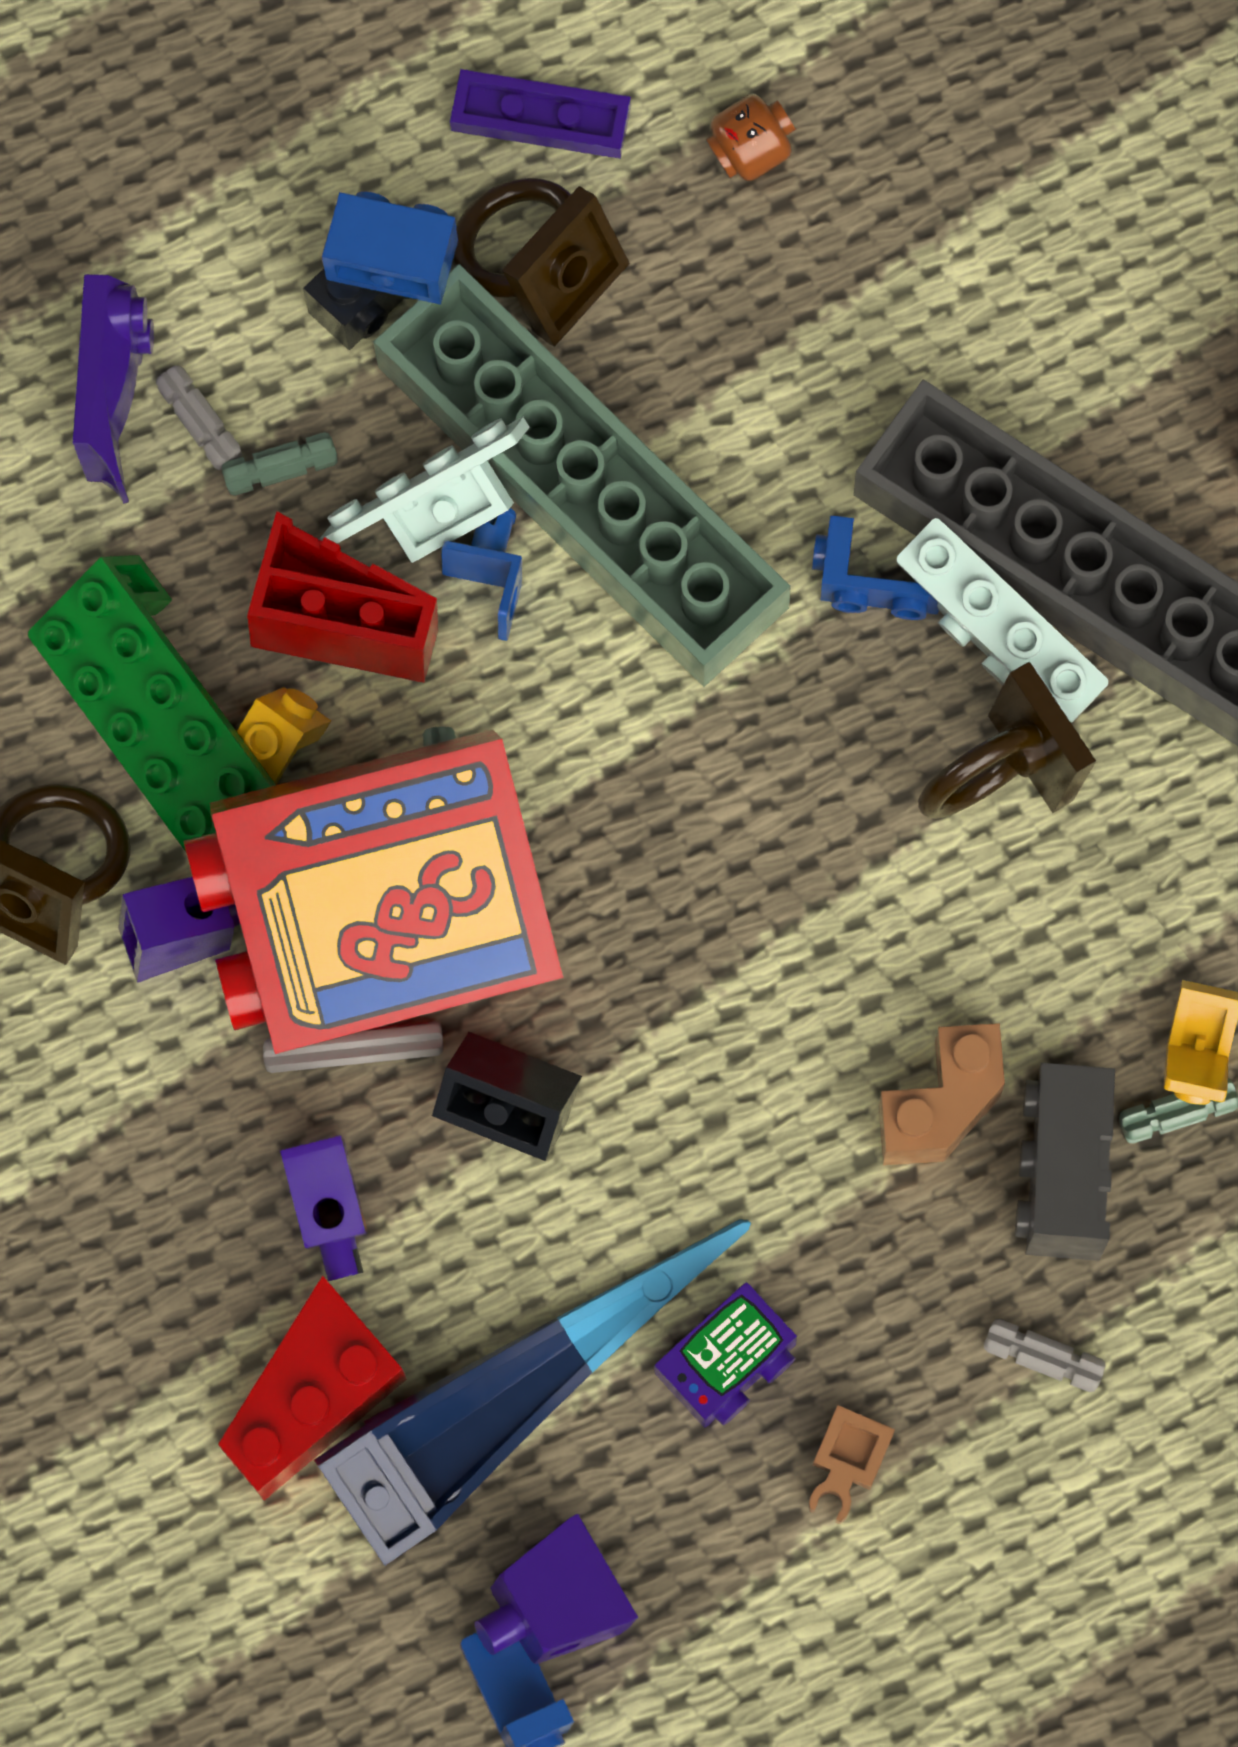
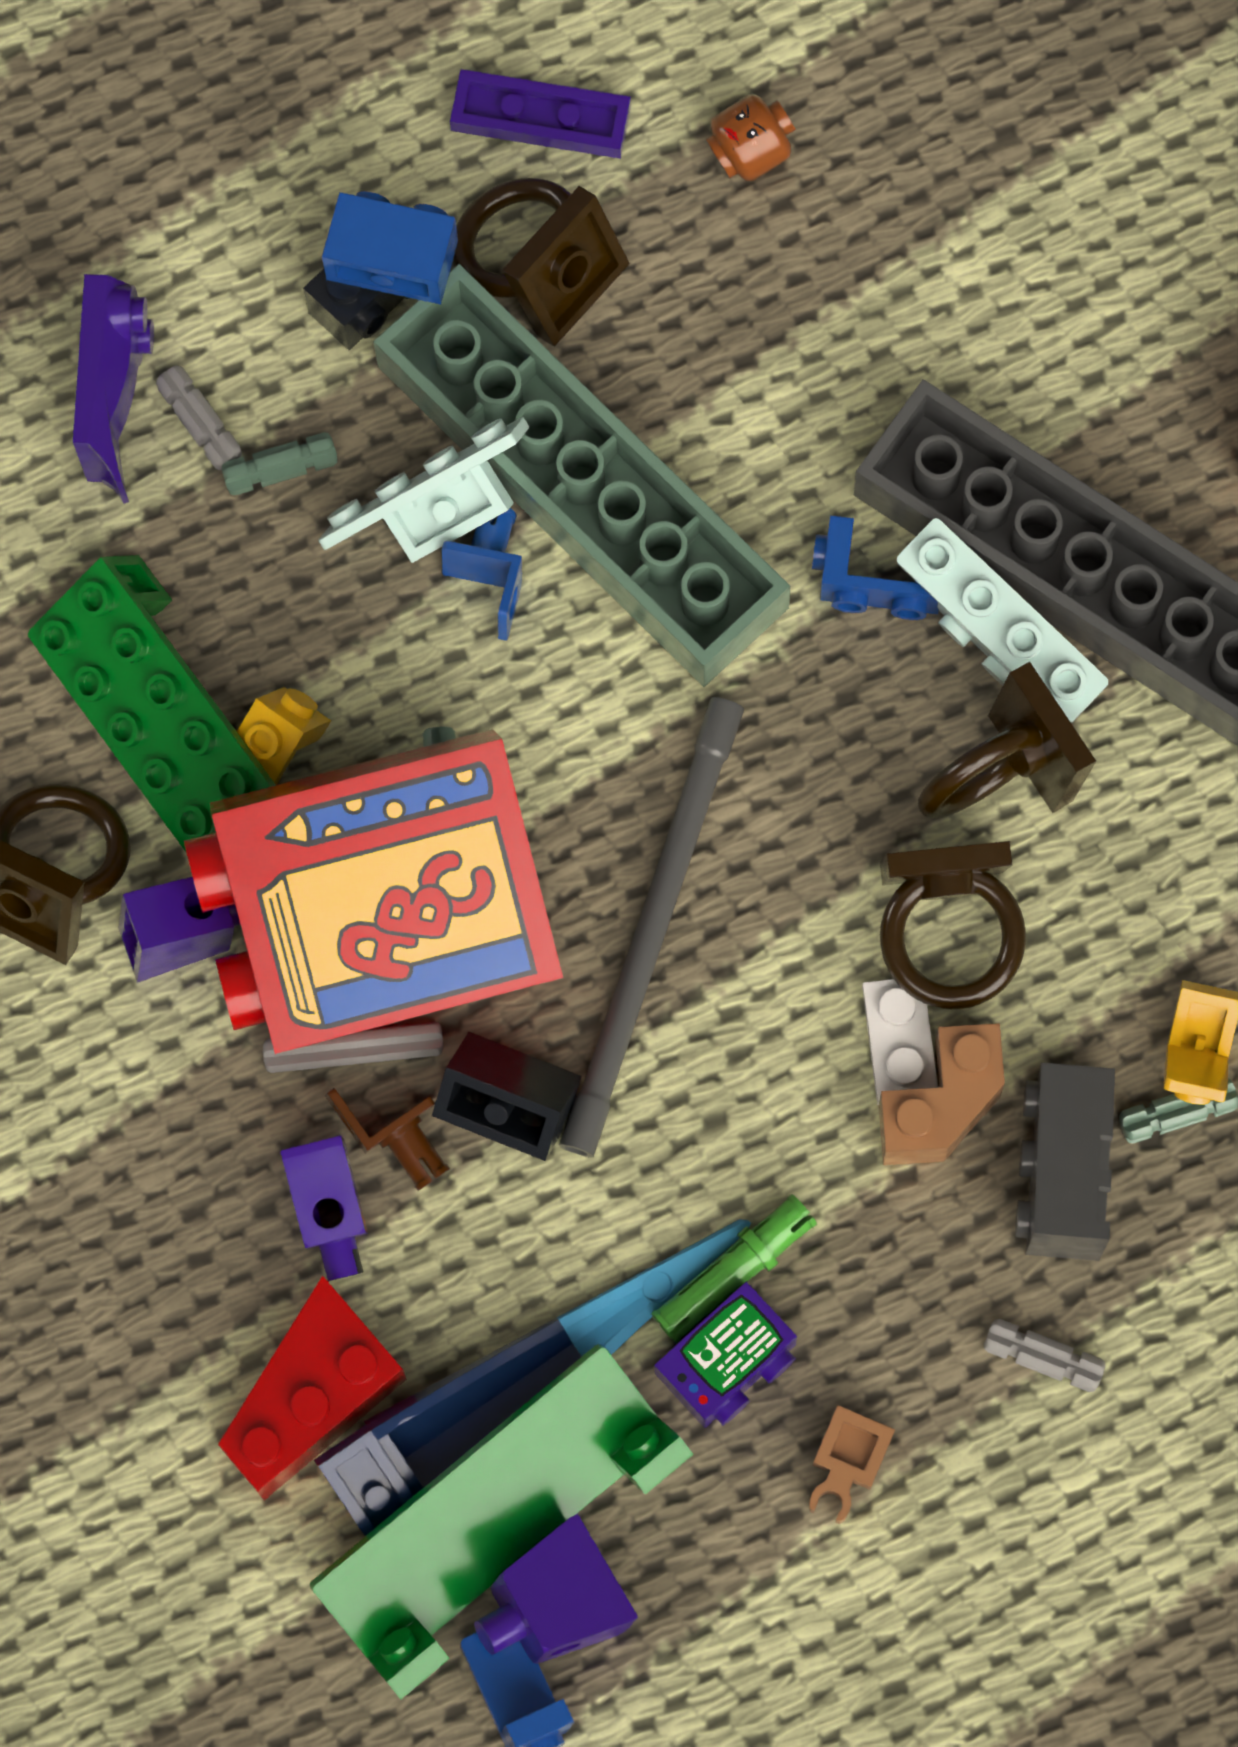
(337, 609): red wedge -> none
(401, 1136): none -> reddish brown bracket
(492, 1511): none -> bracket
(593, 1100): none -> dark grey piece
(739, 1264): none -> bright green pin
(898, 1038): none -> white plate
(946, 875): none -> dark brown tile

